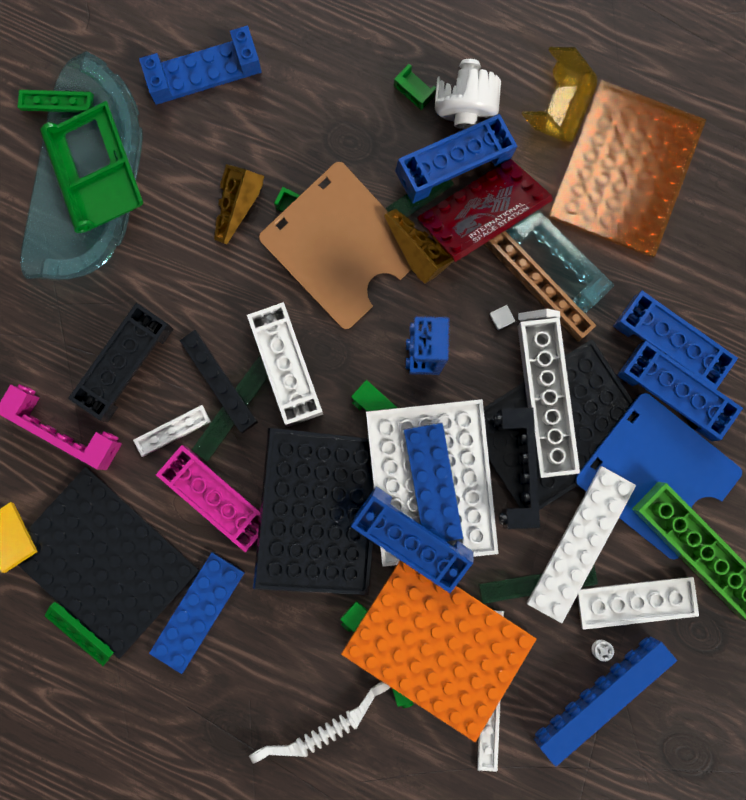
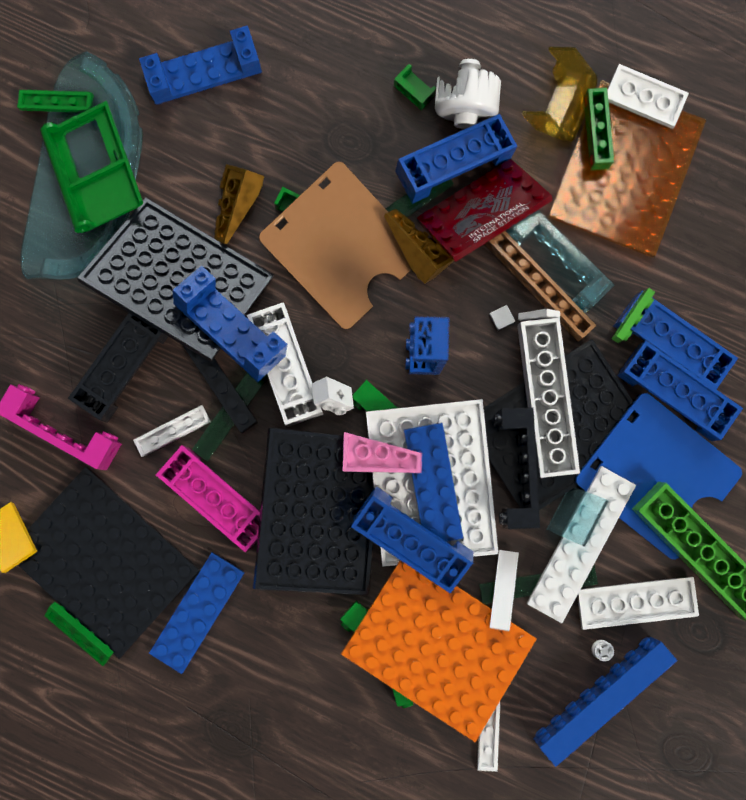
(153, 257): none -> plate
(227, 325): none -> blue plate
(300, 748): white piece -> none
(332, 396): none -> white brick
(374, 456): none -> bright pink wing
(504, 590): none -> white tile
(577, 516): none -> clear light blue piece
(598, 129): none -> green brick
(634, 316): none -> bright green plate
(646, 96): none -> white plate

